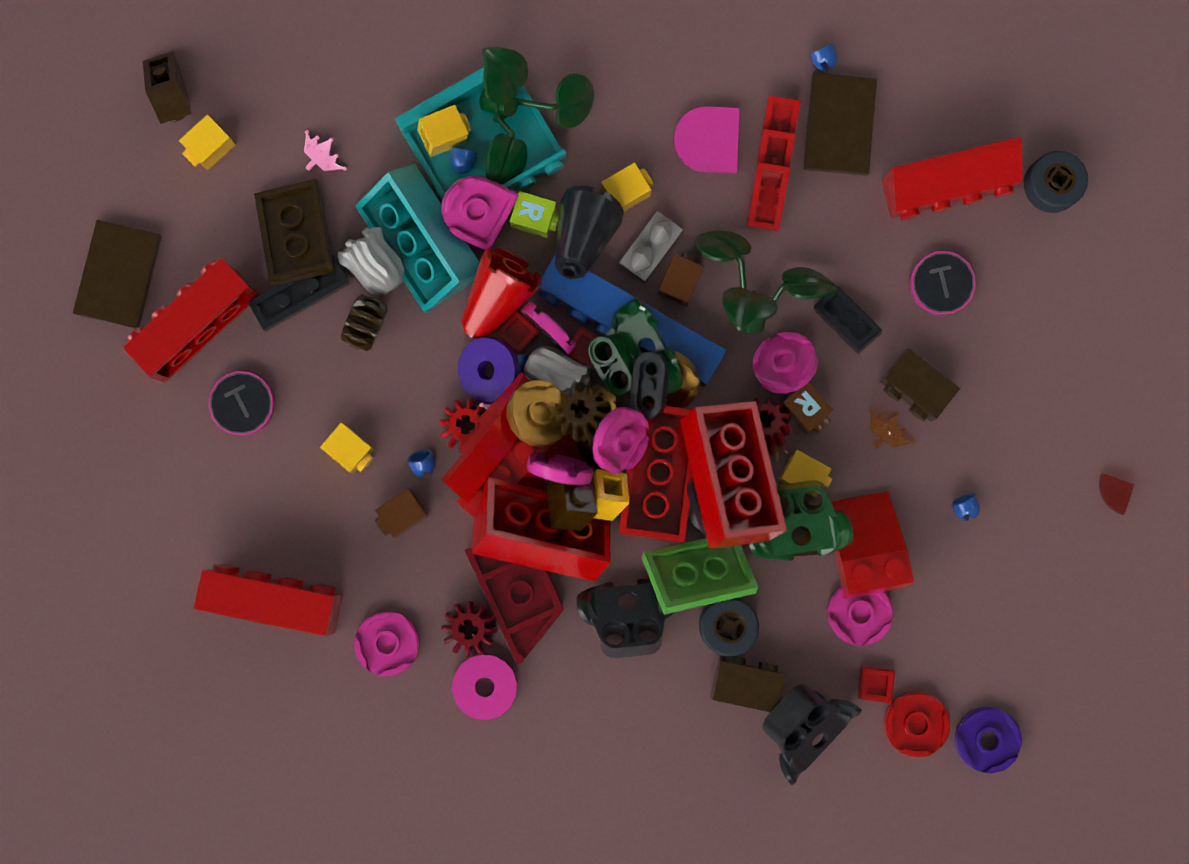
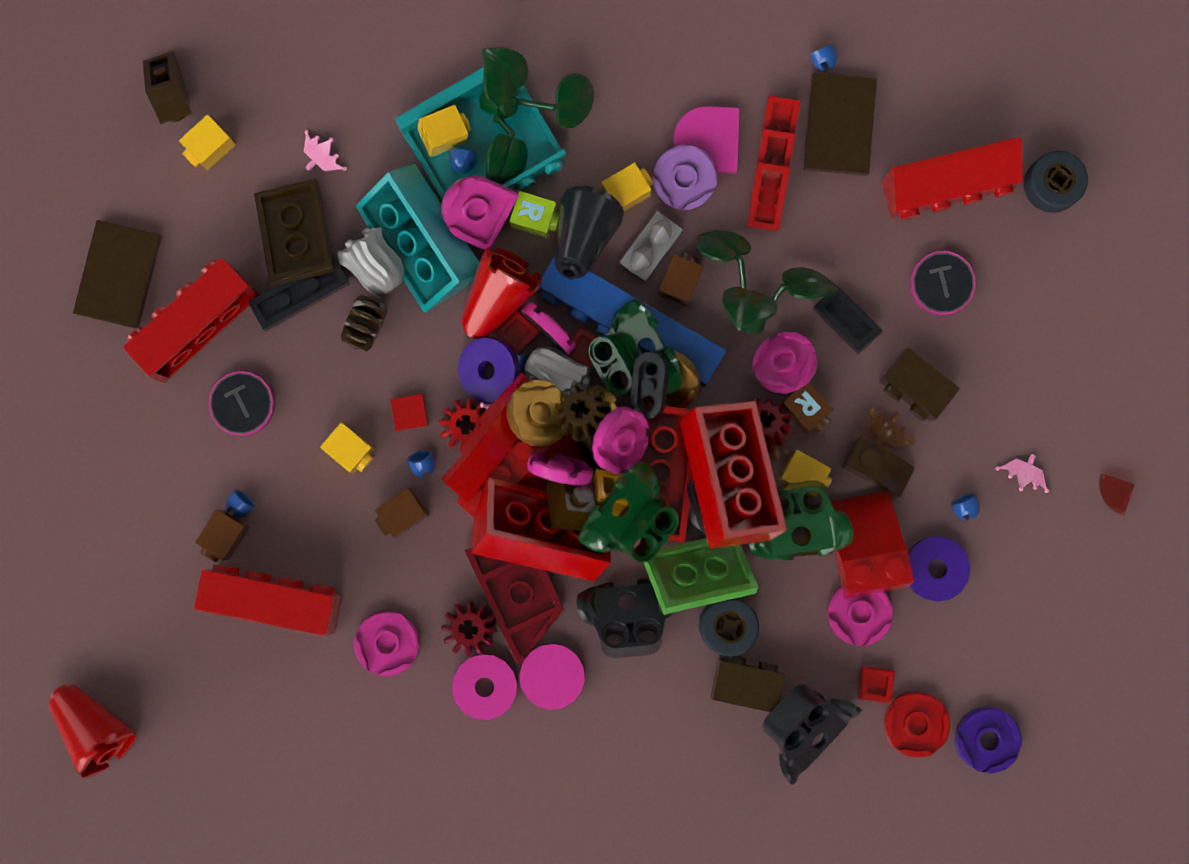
(88, 730): none -> red cone
(221, 536): none -> reddish brown brick
(239, 503): none -> blue hinge
(409, 412): none -> red tile
(552, 676): none -> dark pink tile
(607, 532): none -> dark green piece
(685, 177): none -> medium lavender tile
(878, 466): none -> dark brown slope
(956, 568): none -> dark purple tile
(1025, 473): none -> bright pink piece

